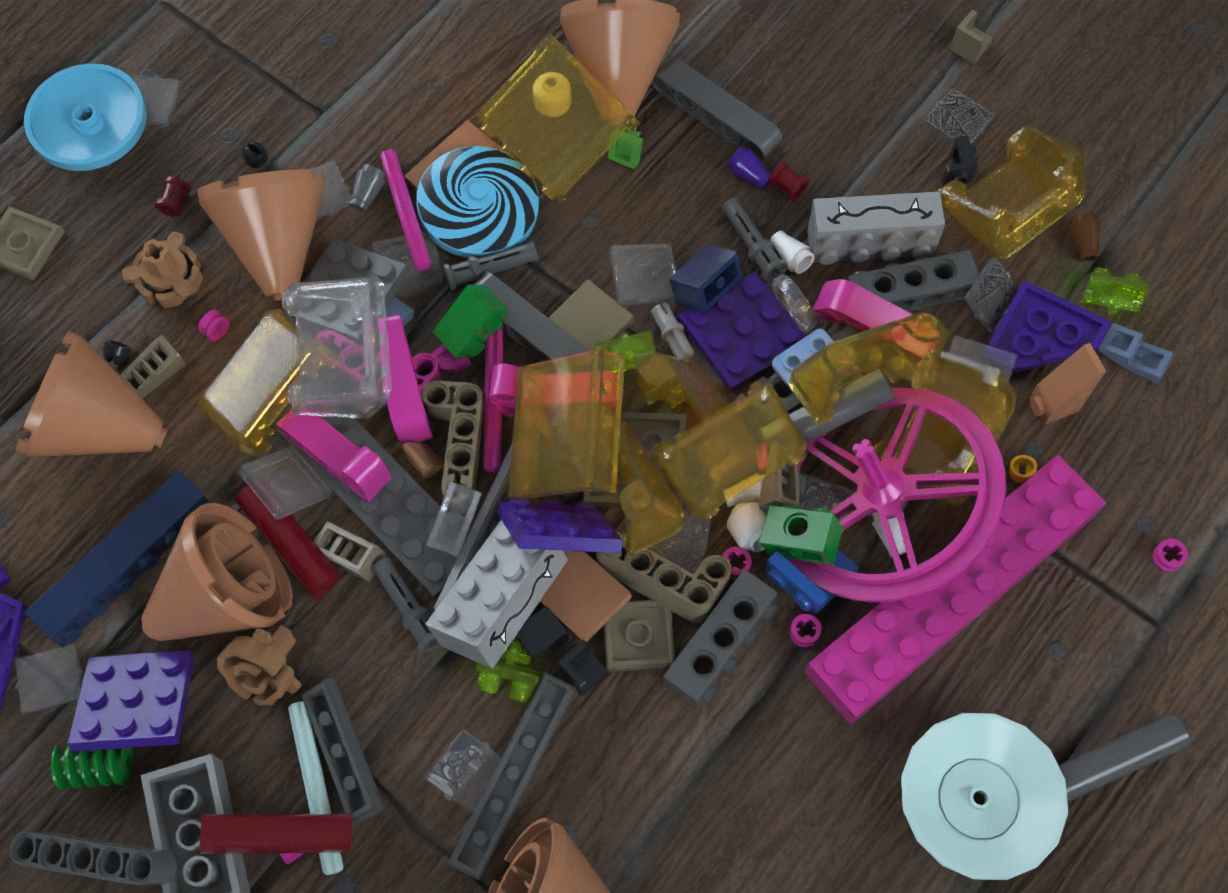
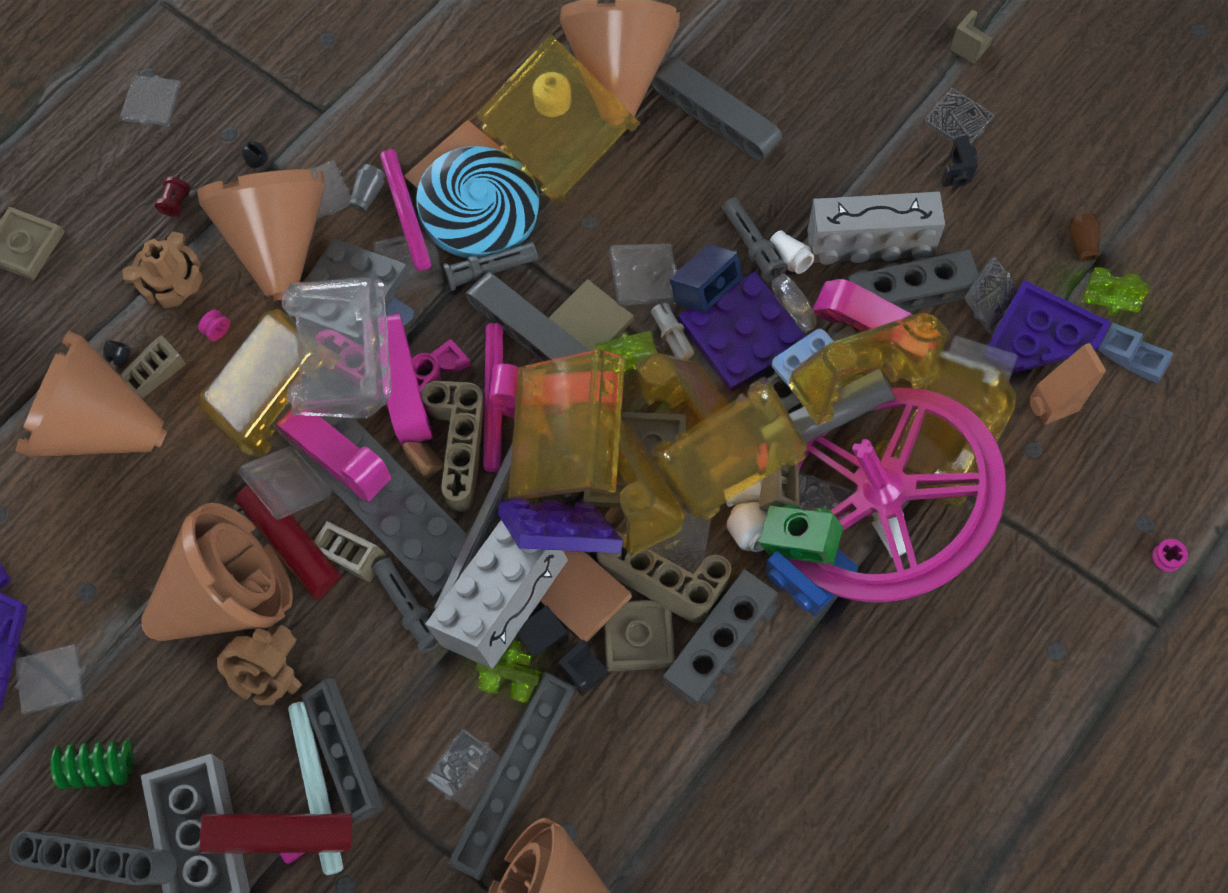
(85, 117): medium azure dish -> none
(116, 562): dark blue brick -> none
(132, 701): plate -> none
(454, 518): clear slope -> none
(471, 321): green brick -> none
(627, 149): bright green tile -> none
(738, 553): dark pink bush -> none
(749, 167): dark purple cone -> none
(789, 181): dark red bush -> none
(807, 640): dark pink bush -> none
(907, 632): dark pink brick -> none
(1020, 196): clear yellow windscreen -> none
(1020, 788): light aqua dish -> none
(1030, 468): yellow hinge -> none
(1123, 756): dark grey brick -> none

